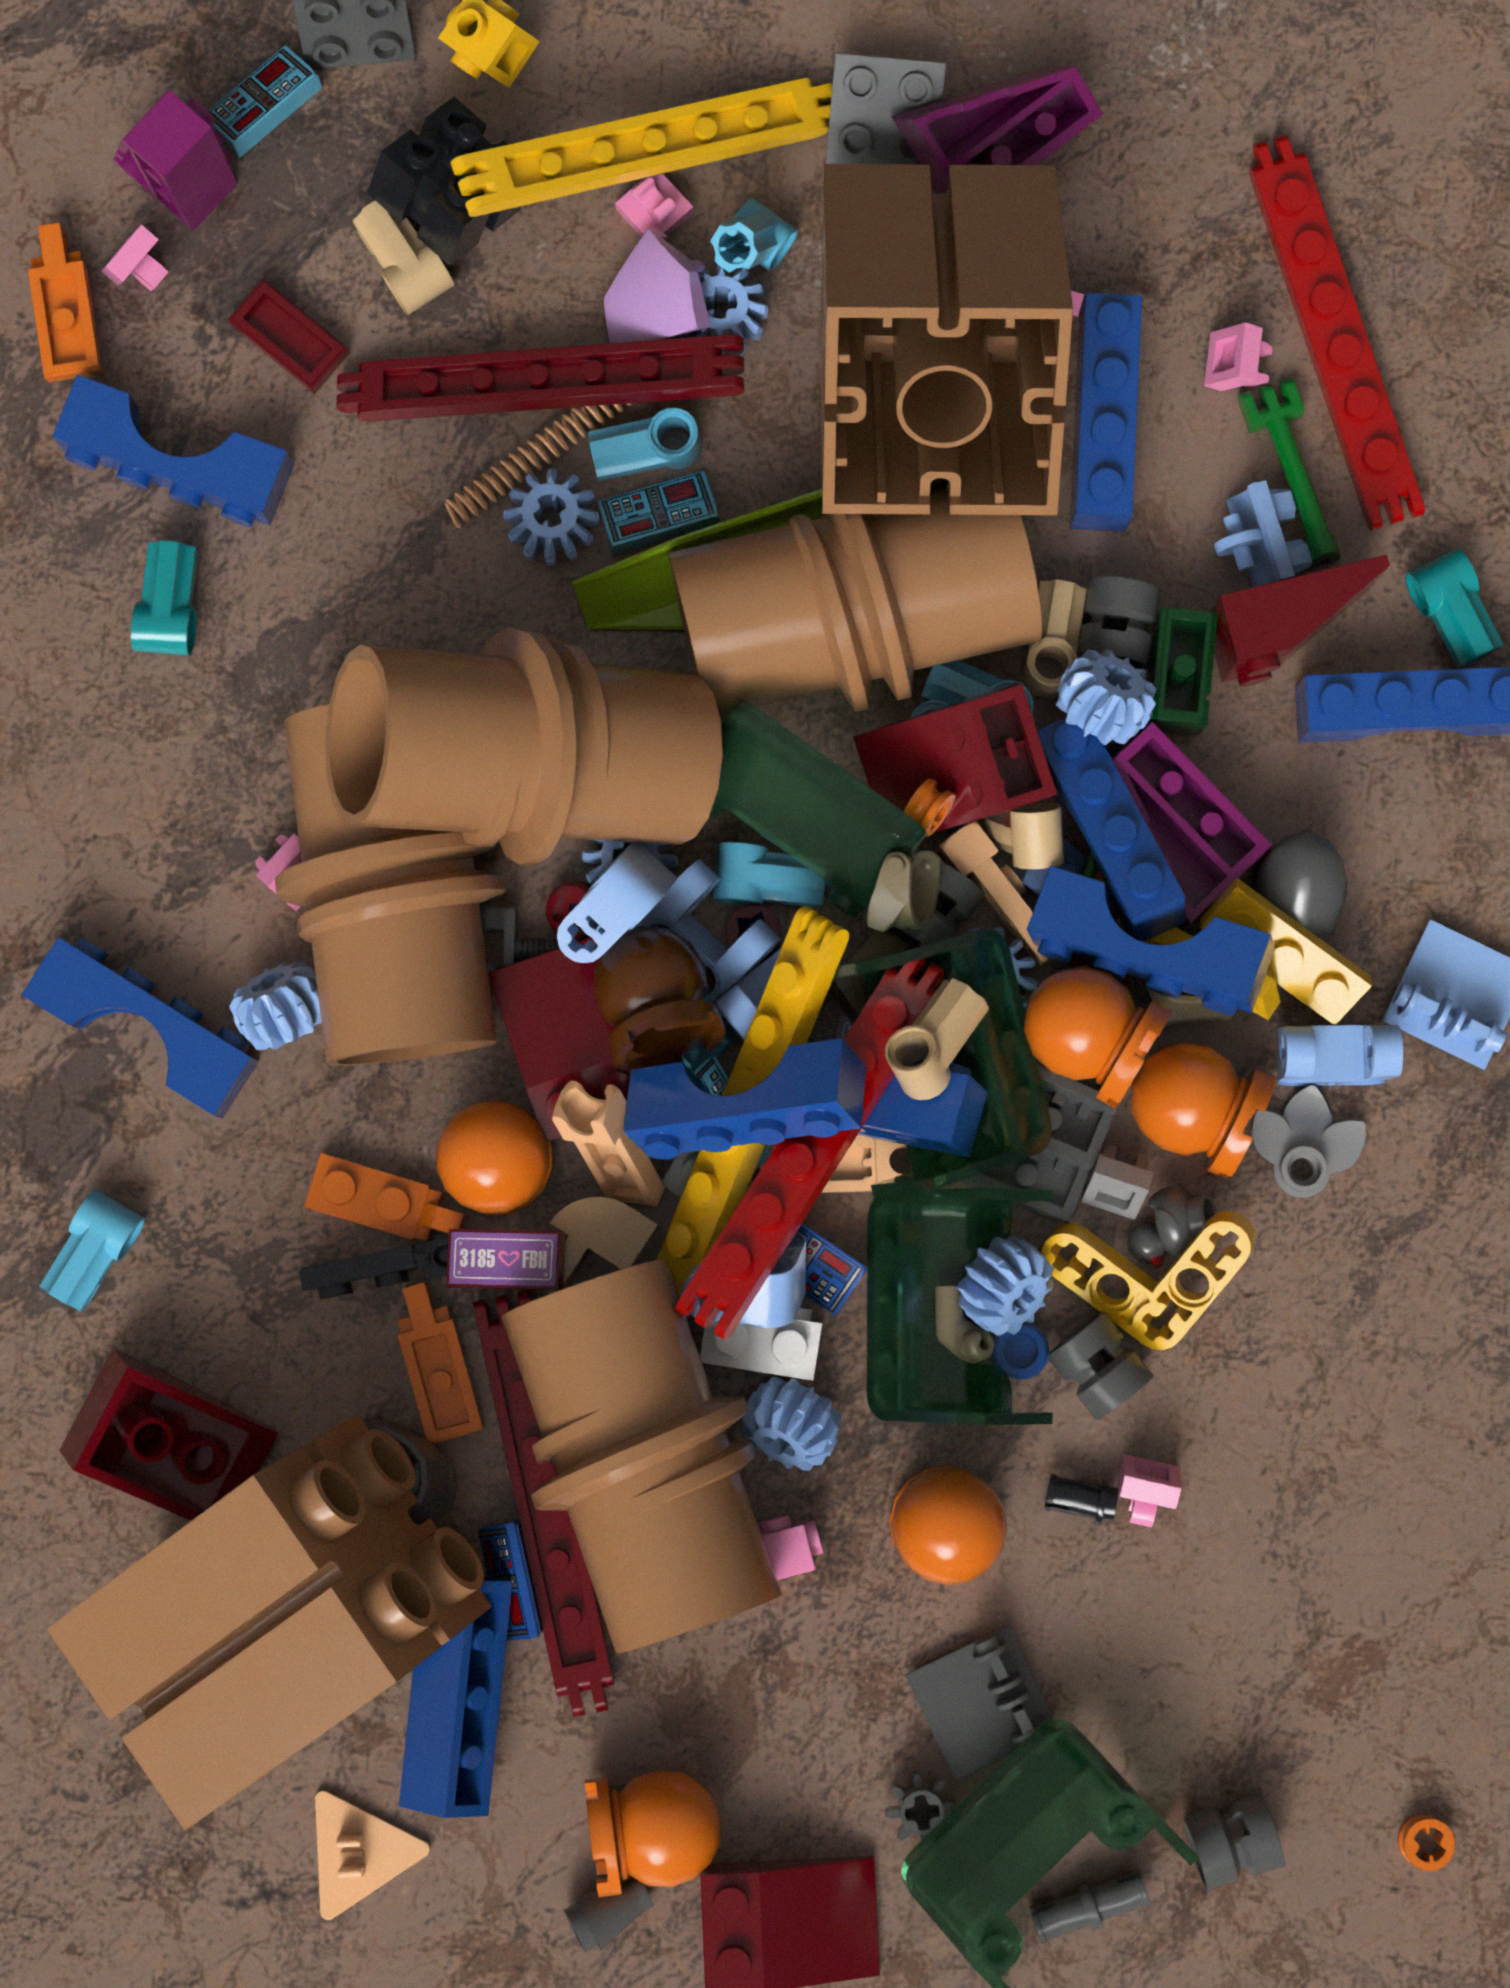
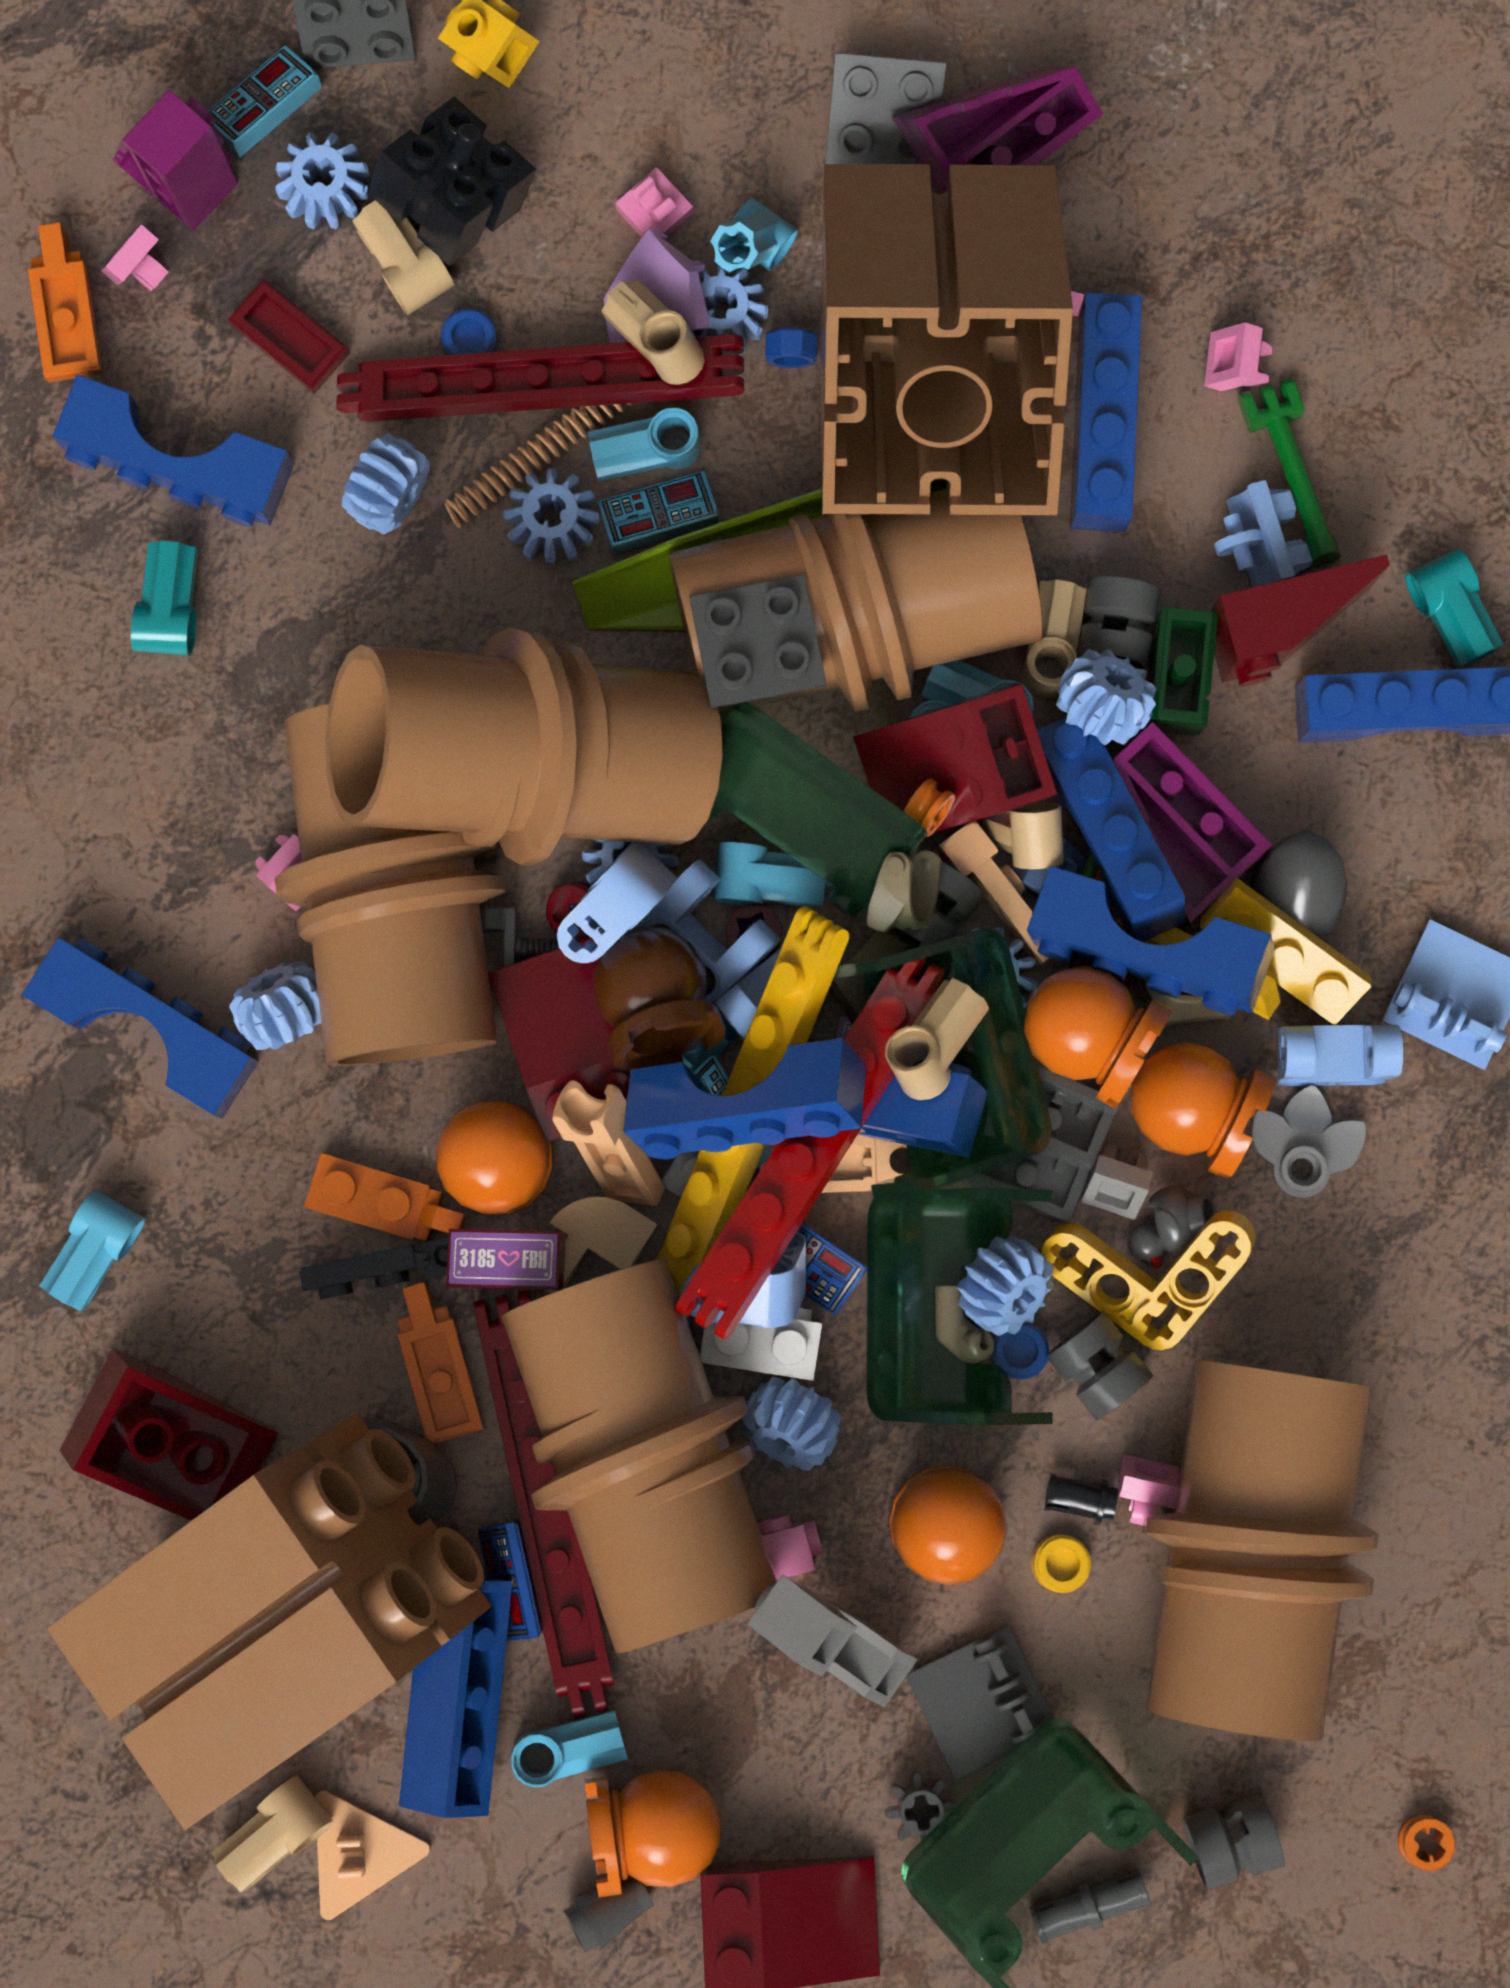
(284, 1825): none -> tan piece
(327, 162): none -> light blue gear
(385, 483): none -> light blue gear
(468, 333): none -> blue tile
(575, 1746): none -> medium azure piece
(642, 145): yellow hinge -> none
(654, 331): none -> tan piece
(757, 641): none -> dark grey hinge
(791, 347): none -> blue tile
(831, 1640): none -> light grey arch
(1061, 1563): none -> yellow tile
(1260, 1551): none -> medium nougat piece
(1334, 334): red hinge -> none

